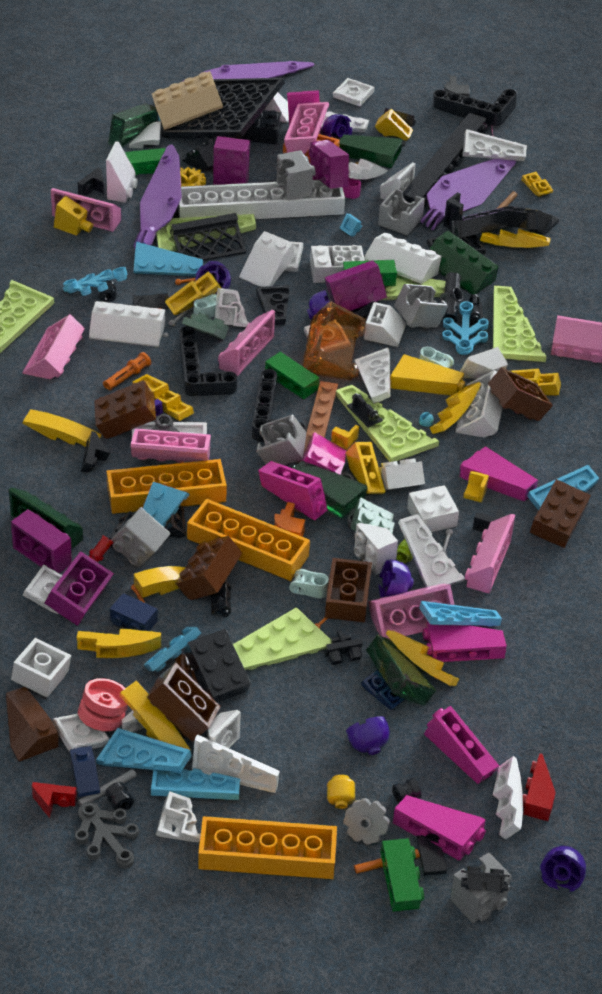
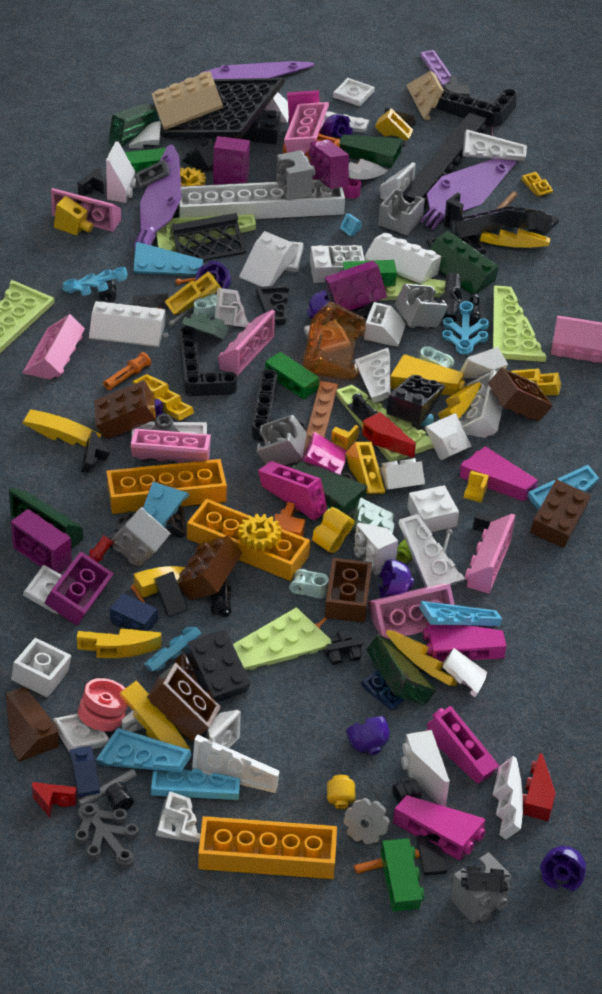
(152, 173): none -> dark grey slope
(170, 593): none -> black tile
(259, 532): none -> yellow gear
(333, 530): none -> yellow brick
(387, 435): none -> red slope
(414, 399): none -> black slope
(425, 92): none -> tan wing
(426, 765): none -> white slope
(436, 66): none -> lavender tile
(448, 436): none -> white slope
(465, 671): none -> white slope

